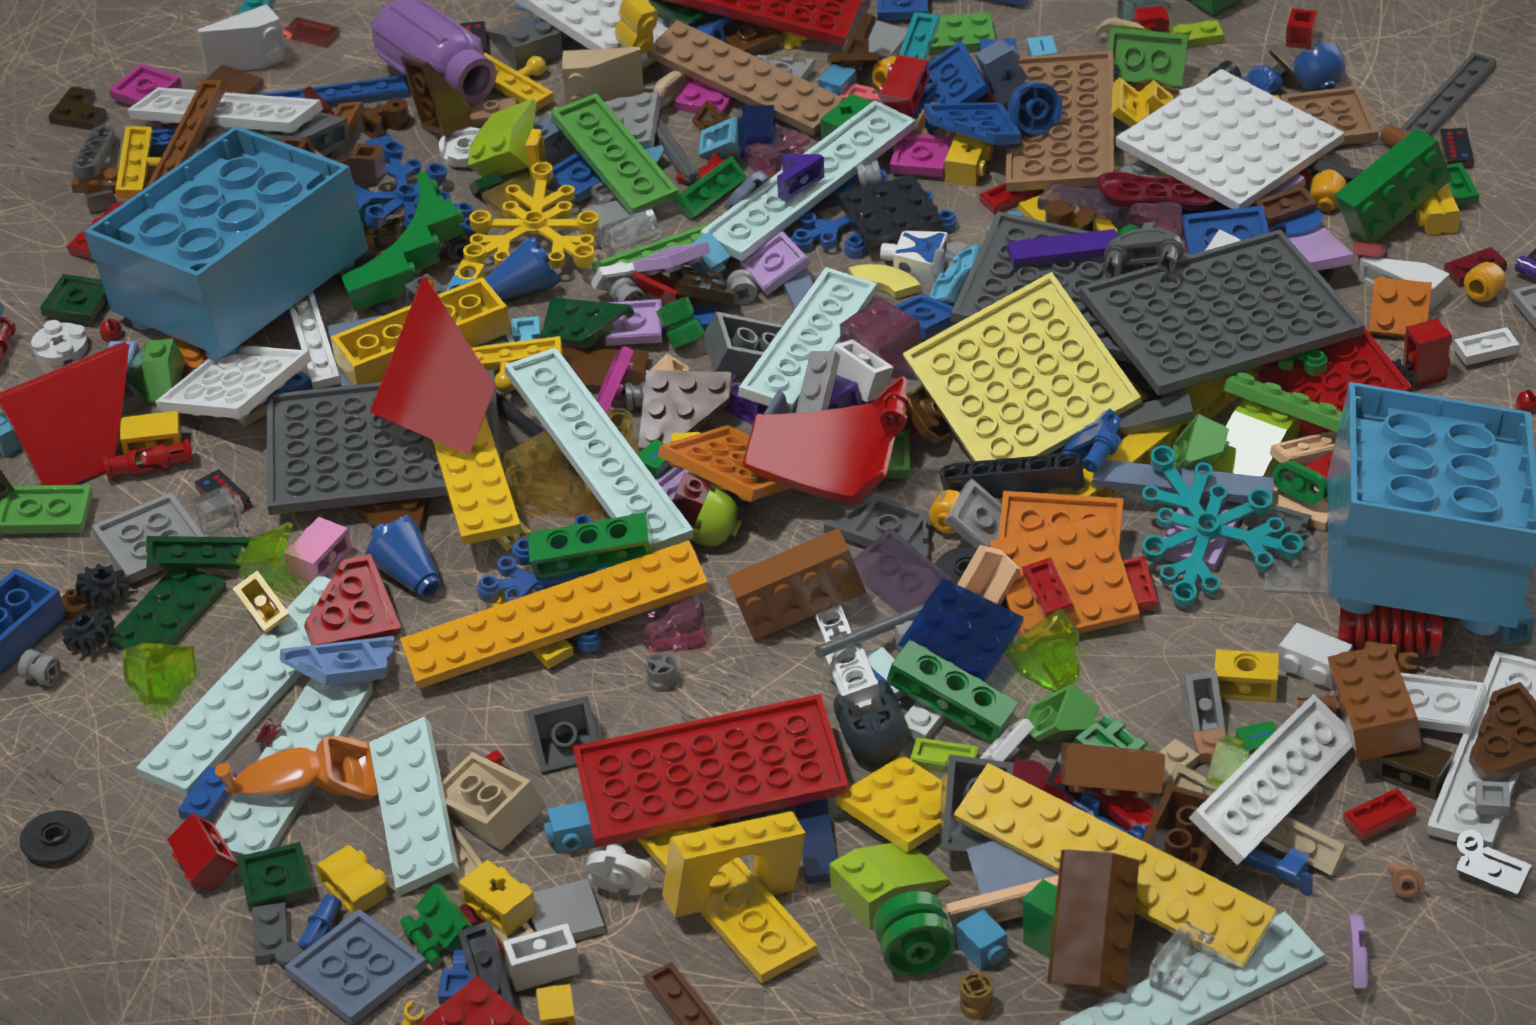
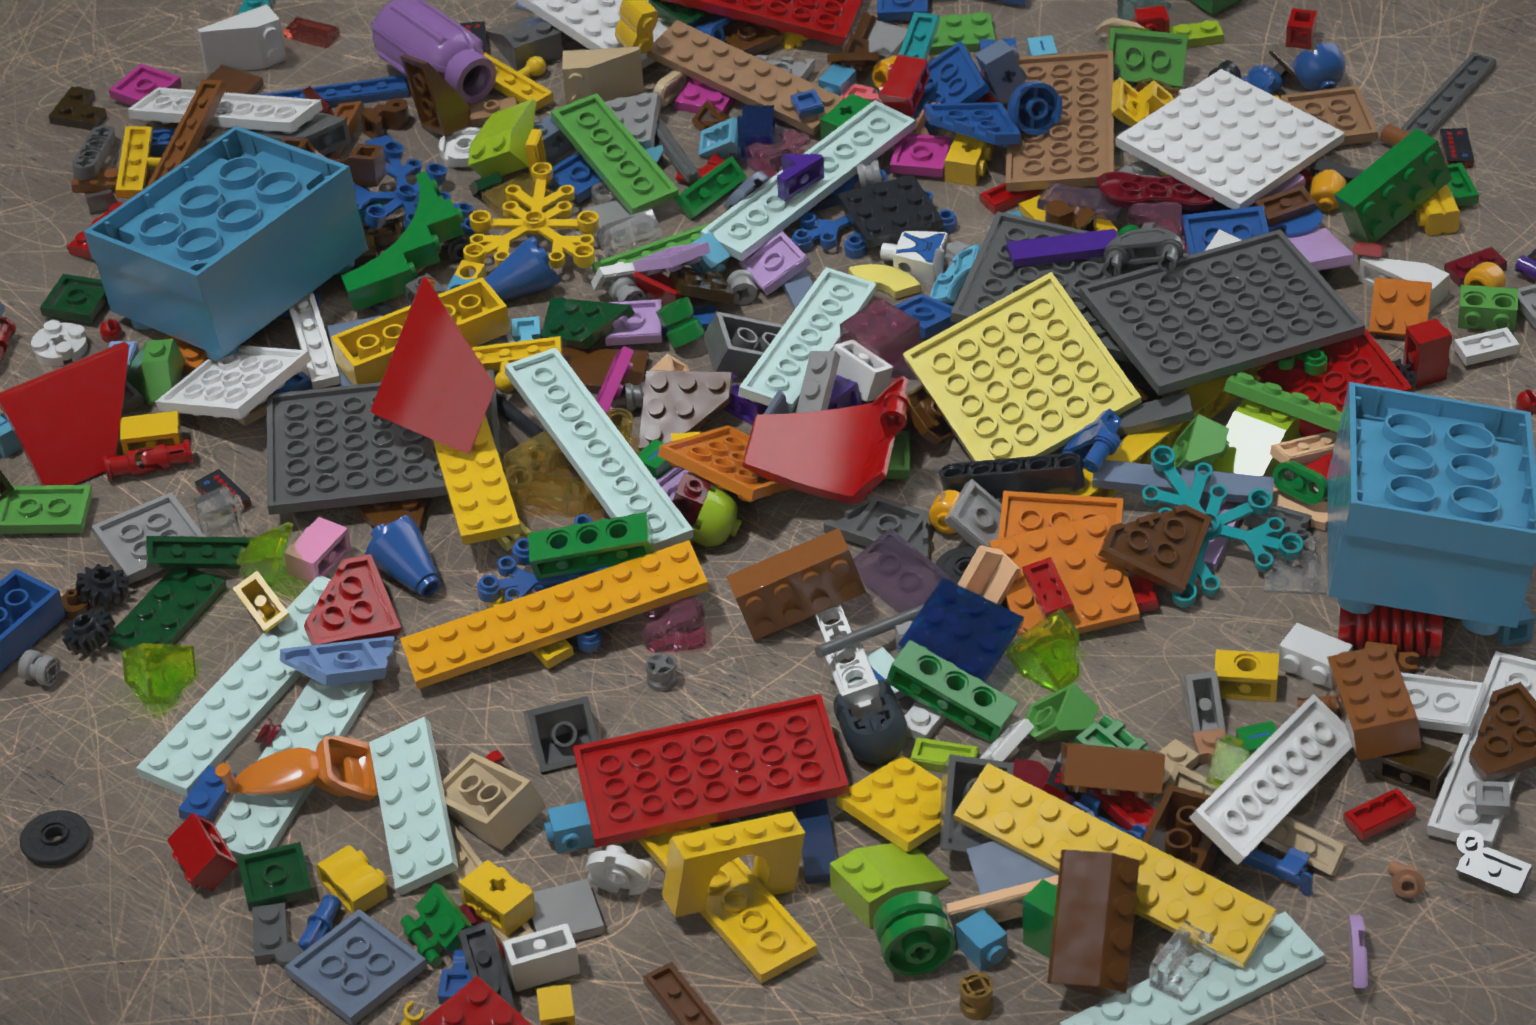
(807, 103): none -> blue tile
(1159, 545): none -> reddish brown plate
(1487, 308): none -> bright green brick

